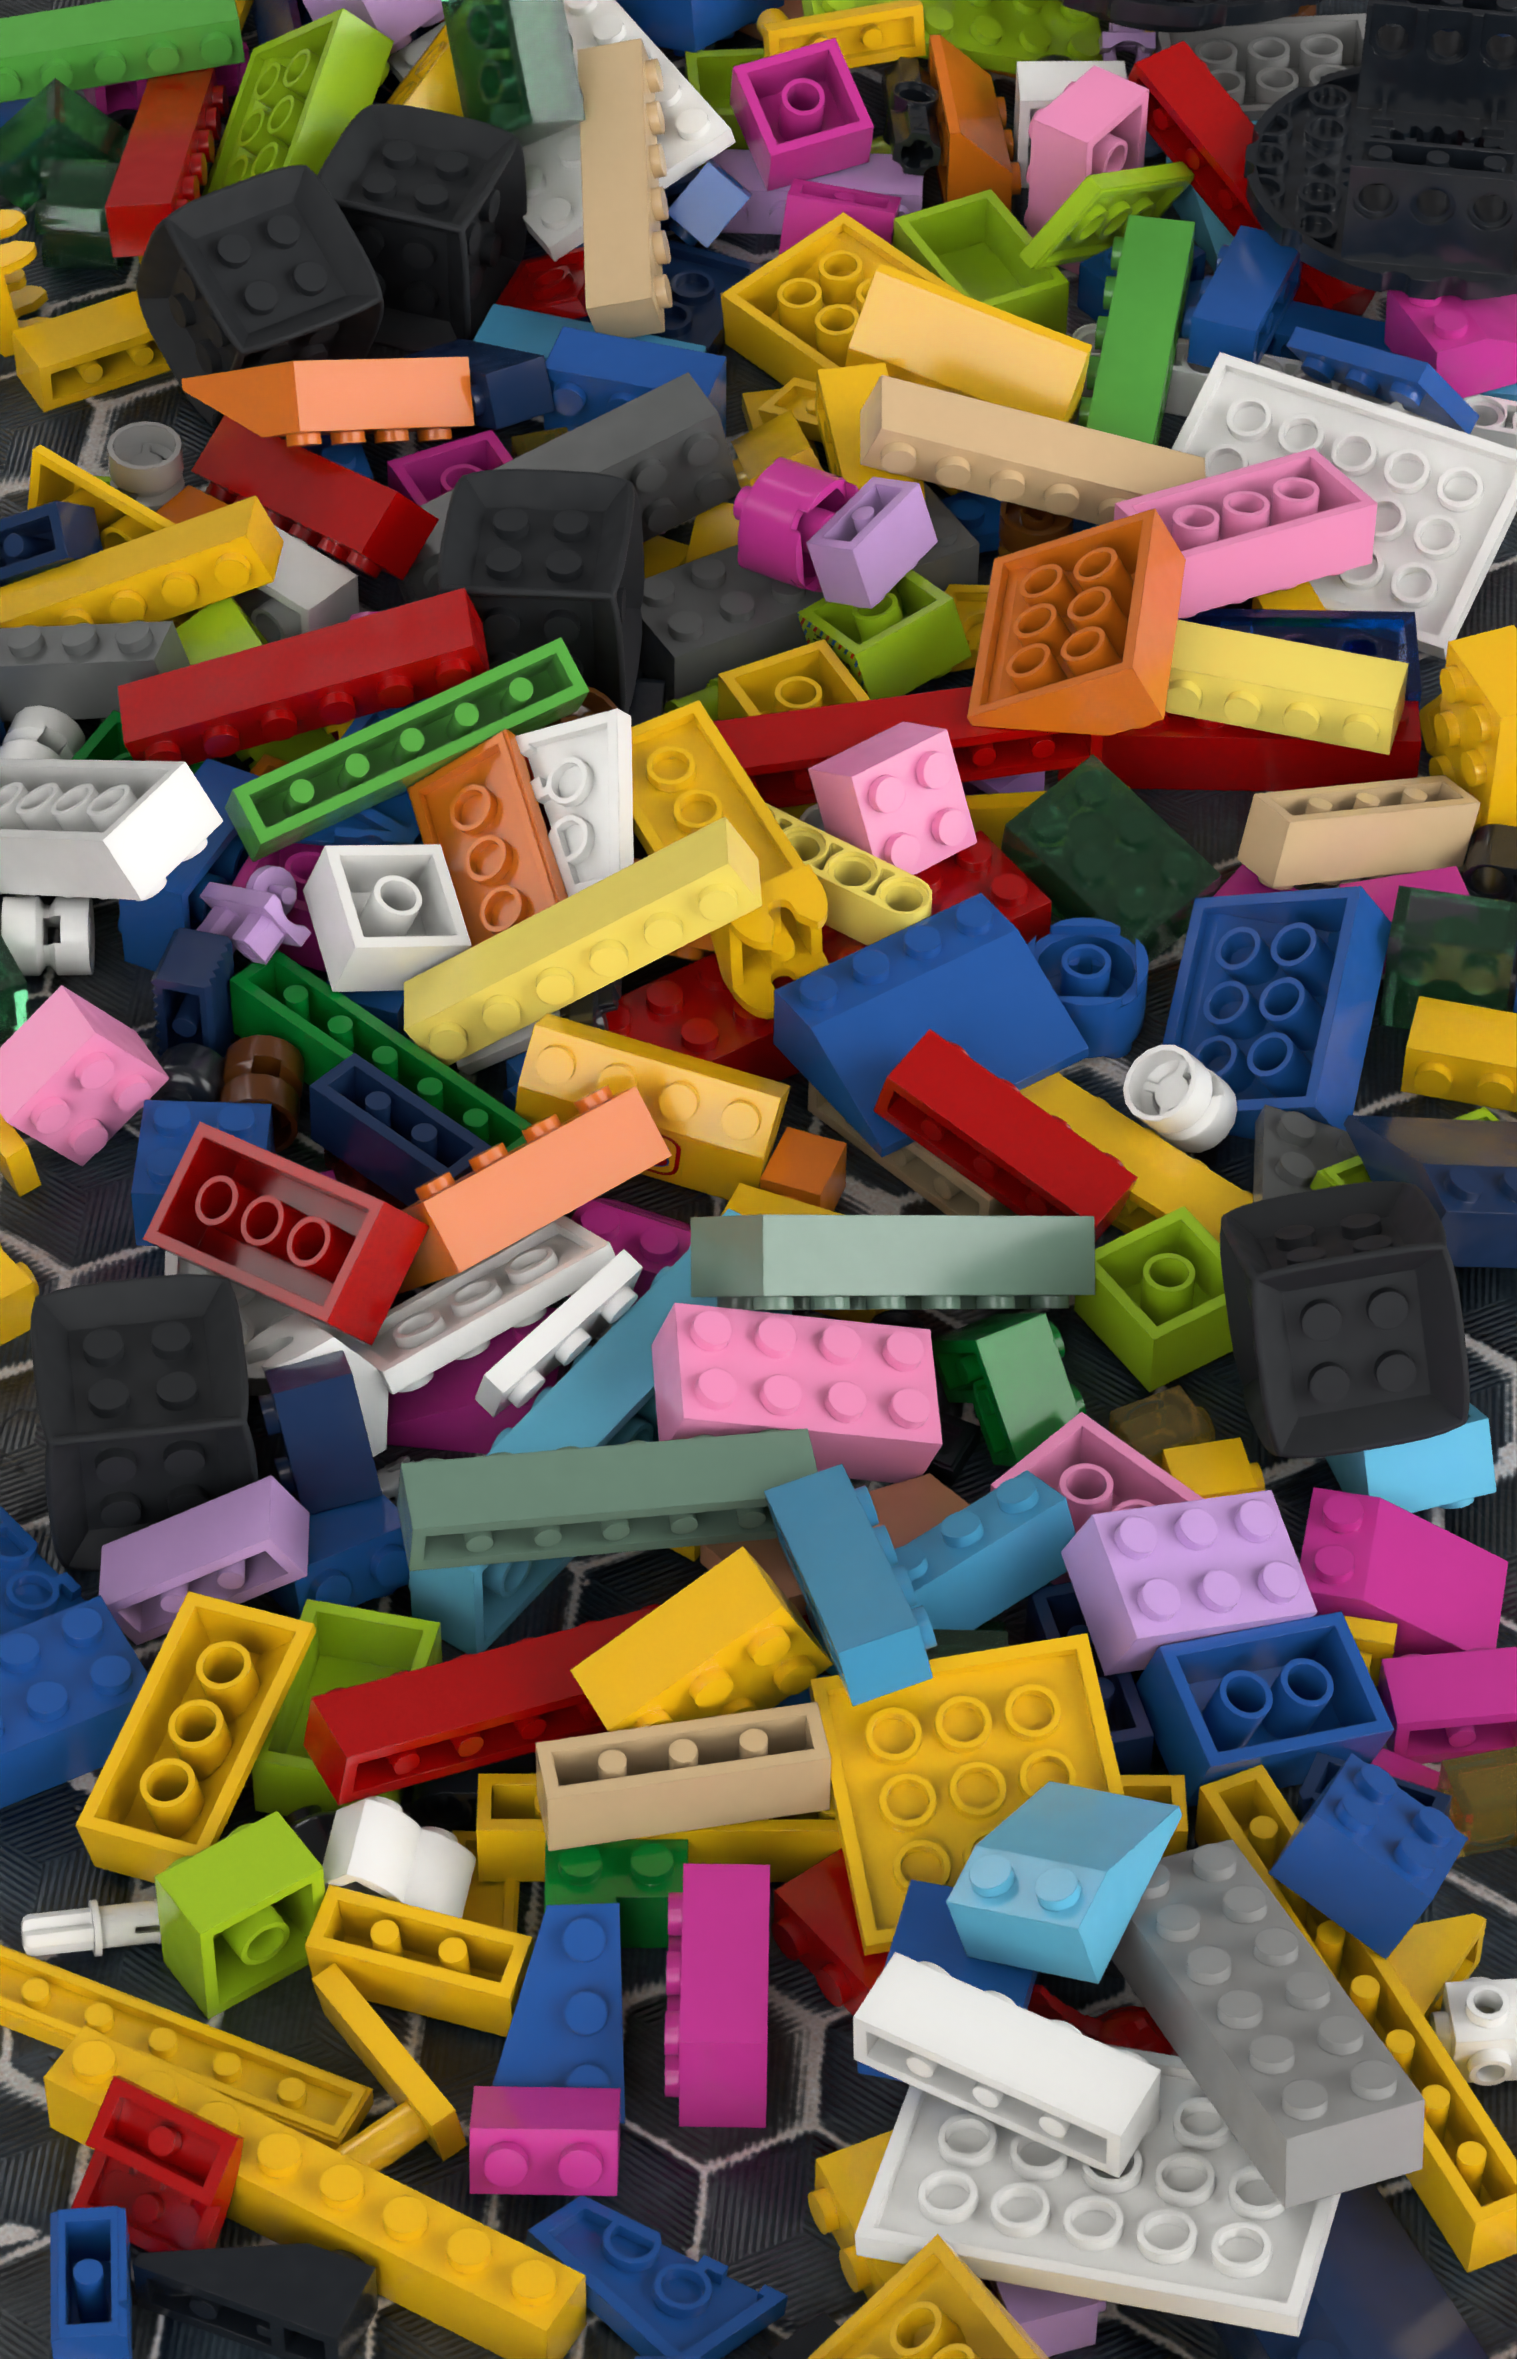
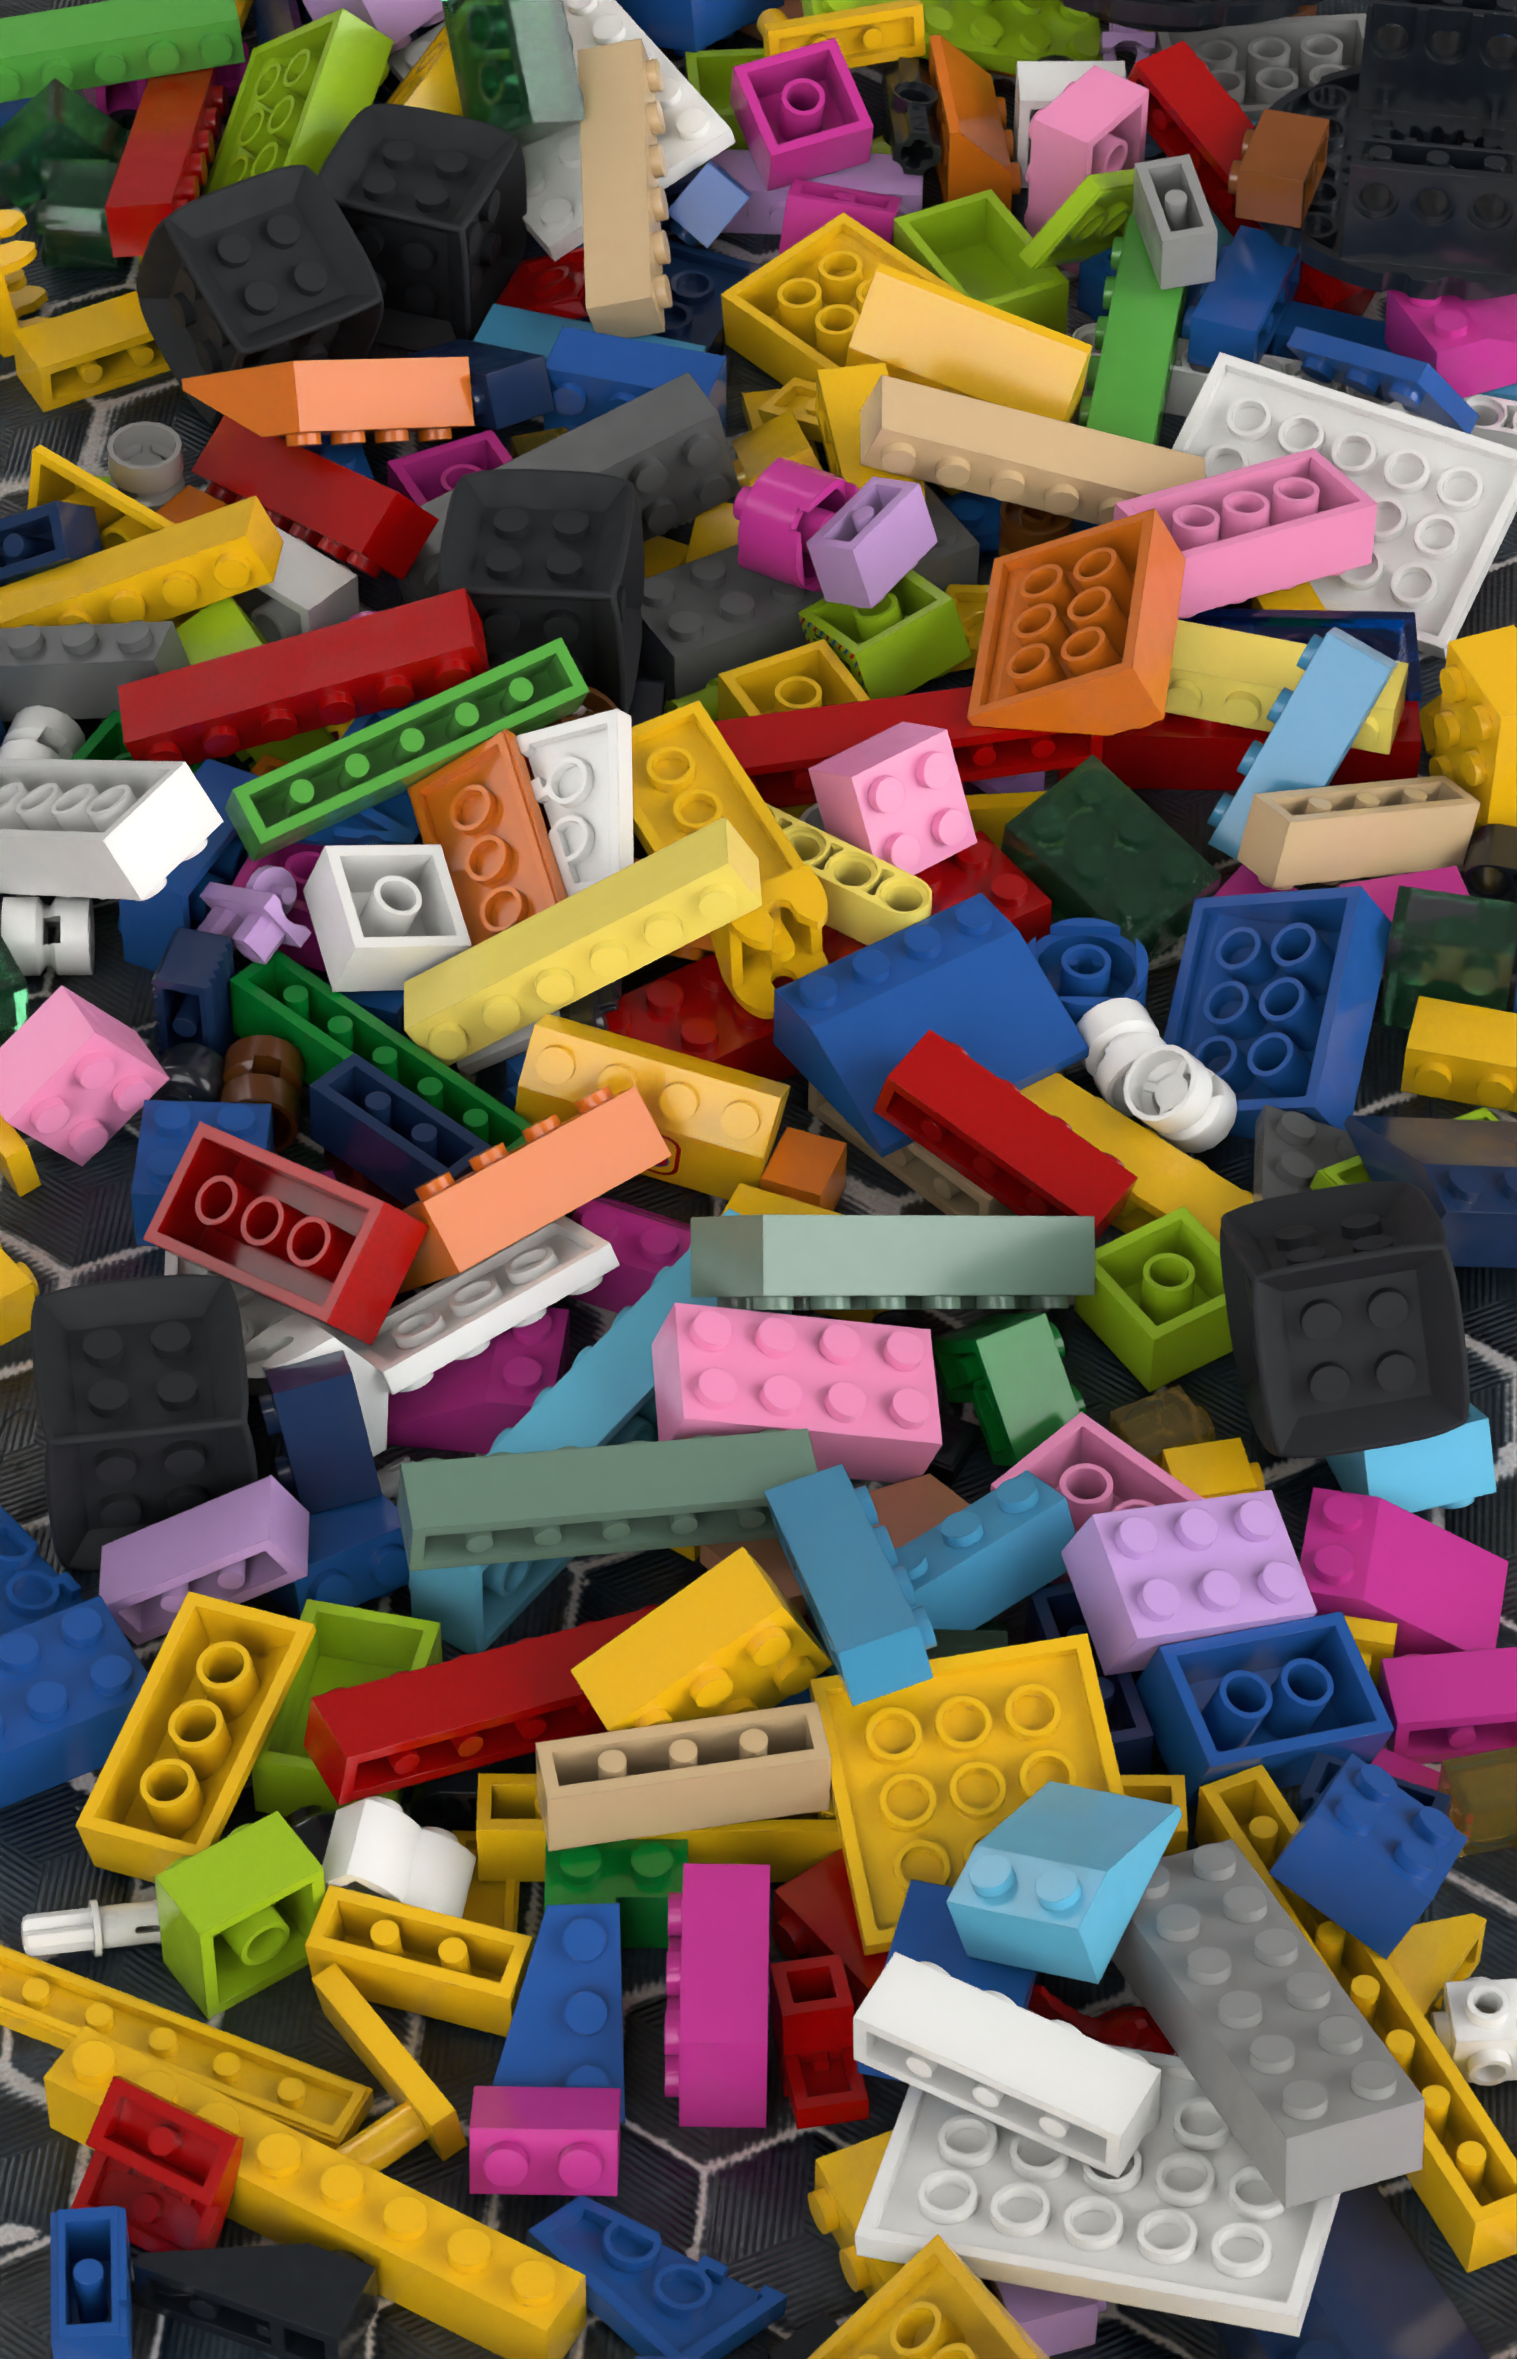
(561, 1336): white wing -> none
(815, 2041): none -> red brick
(1116, 1037): none -> white wheel
(1175, 222): none -> light grey brick
(1279, 168): none -> dark orange brick
(1310, 728): none -> dark azure brick

